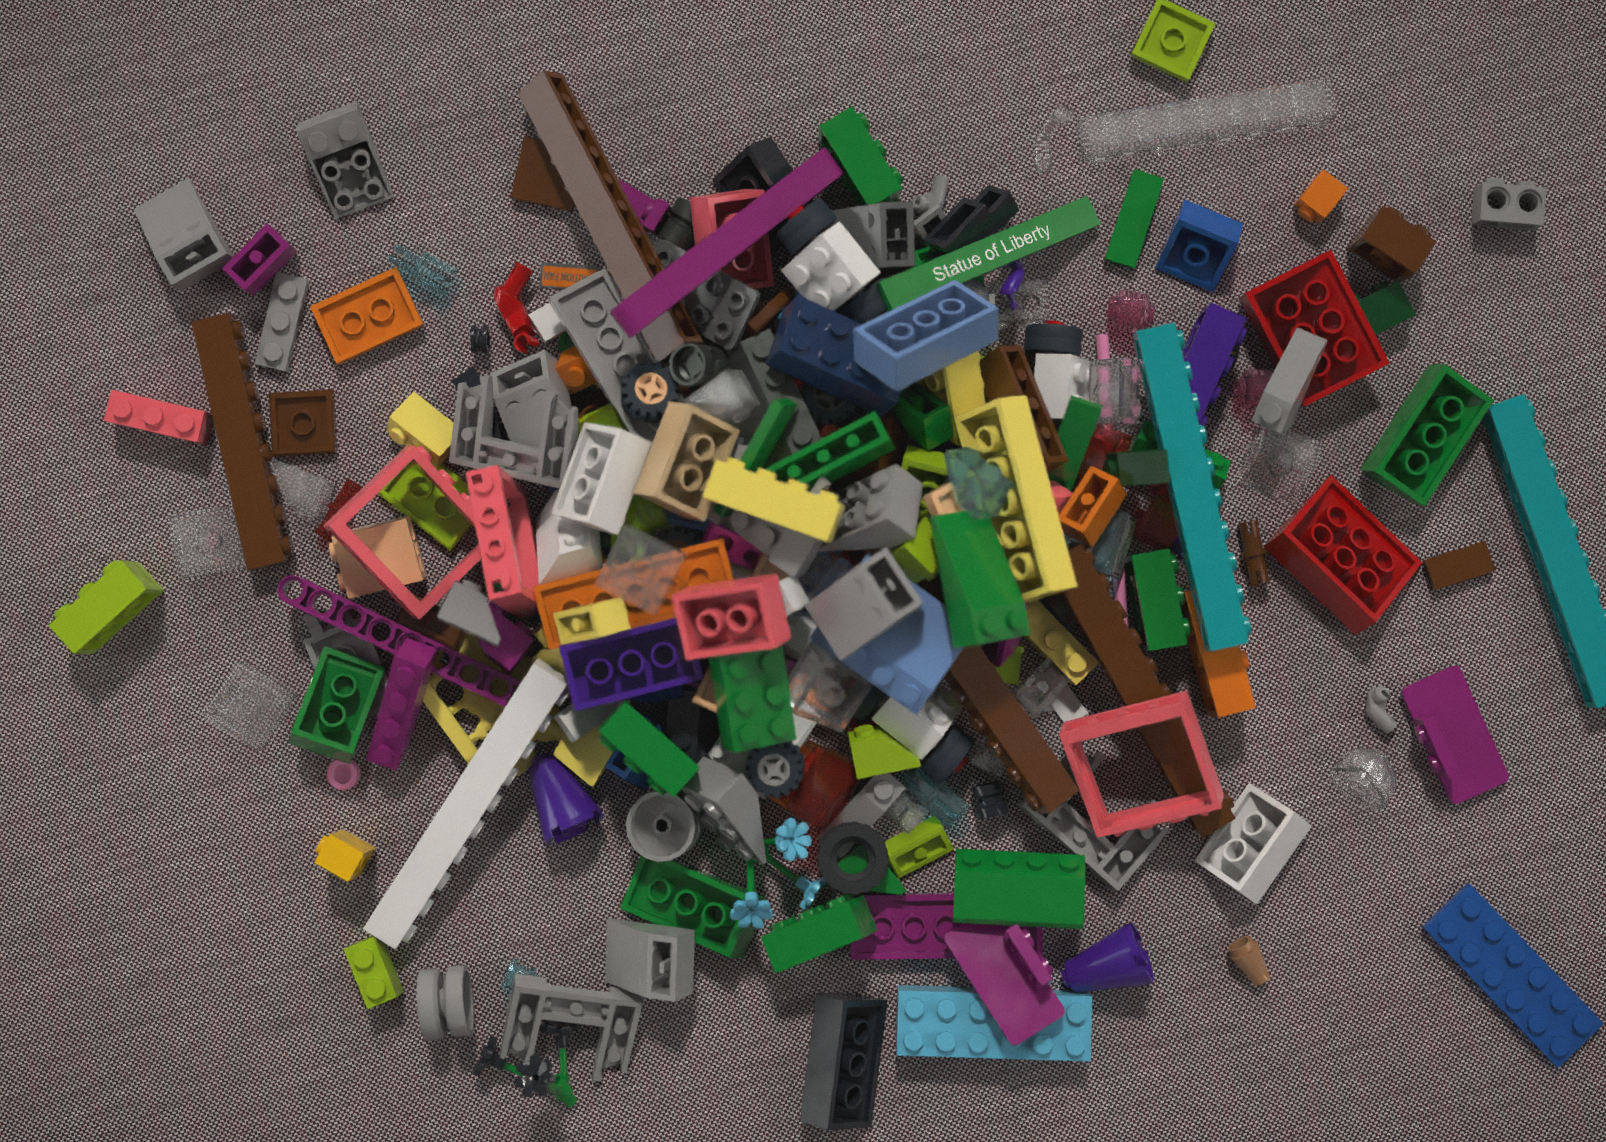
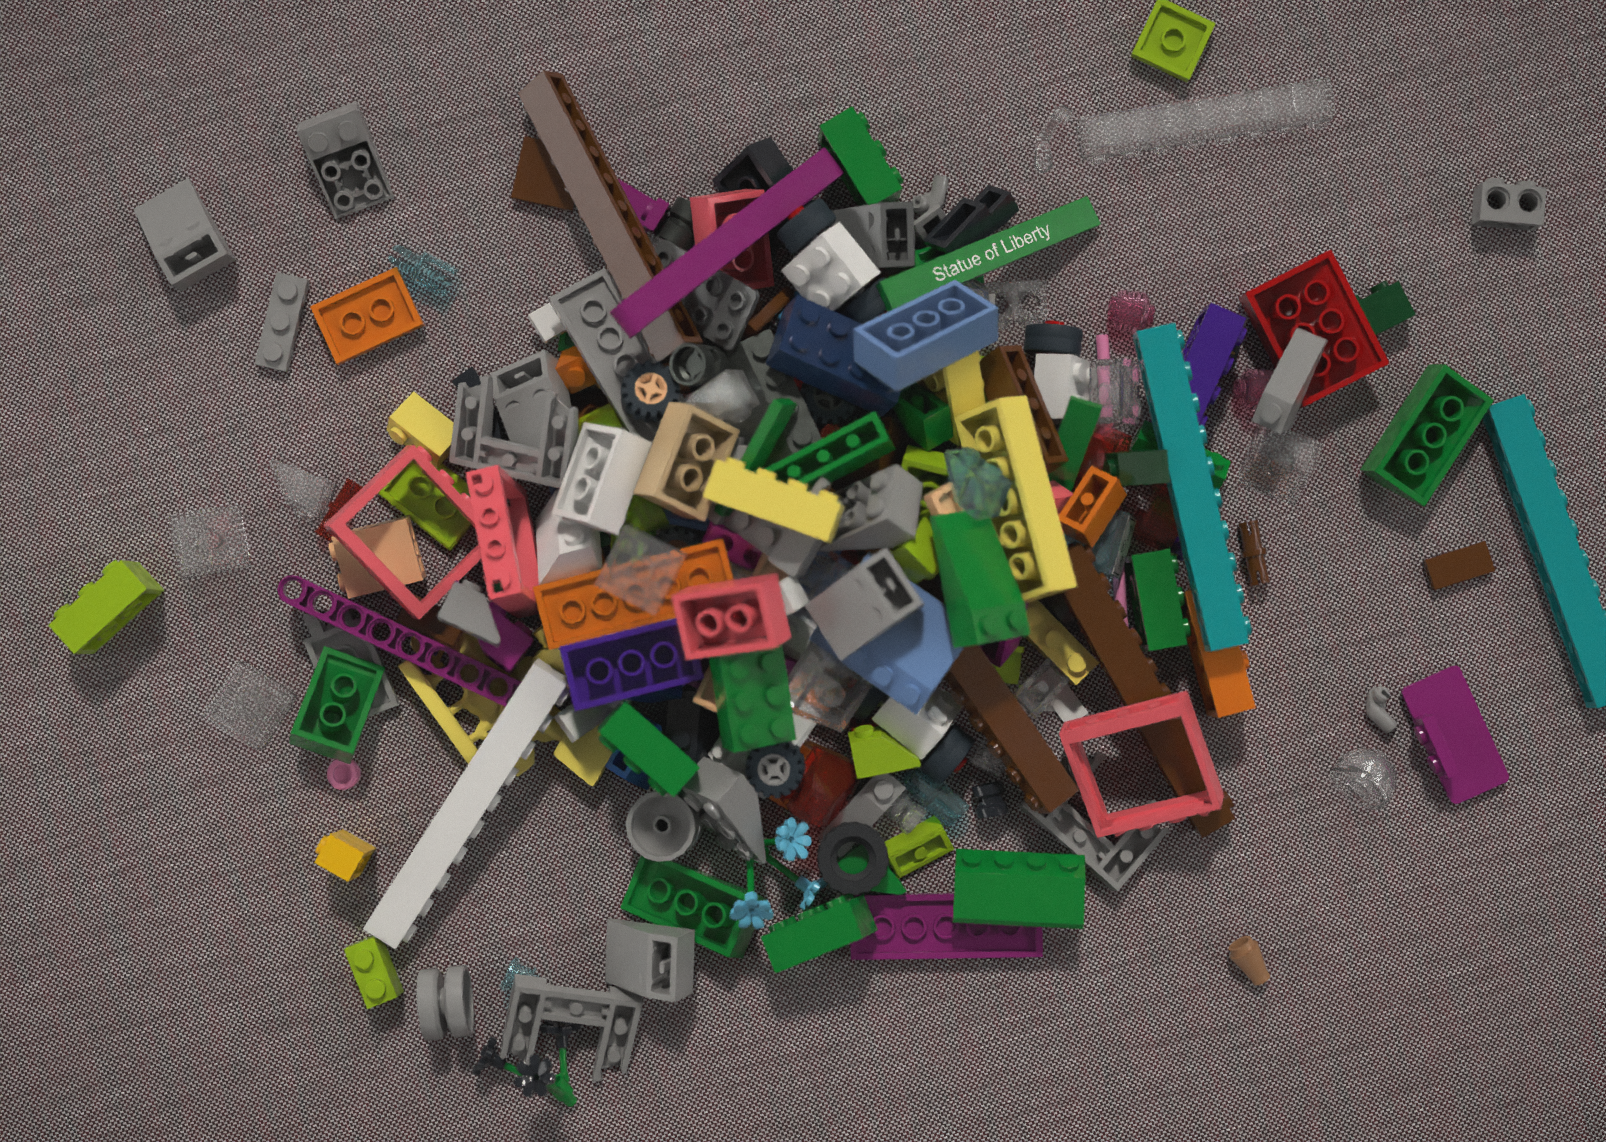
(158, 417): coral brick -> none
(242, 441): reddish brown brick -> none
(260, 260): magenta brick -> none
(303, 423): reddish brown tile -> none
(401, 703): magenta brick -> none
(480, 339): black bush -> none
(512, 308): red arm -> none
(560, 800): dark purple cone -> none
(563, 275): orange sticker -> none
(591, 621): light yellow slope -> none
(843, 1061): black slope -> none
(958, 1024): medium azure brick -> none
(1007, 977): magenta bracket -> none
(1013, 282): dark purple piece -> none
(1110, 963): dark purple cone -> none
(1133, 219): green tile -> none
(1199, 245): blue slope -> none
(1255, 844): white slope -> none
(1320, 197): orange brick -> none
(1343, 555): red slope -> none
(1392, 244): reddish brown brick -> none
(1512, 975): blue plate -> none

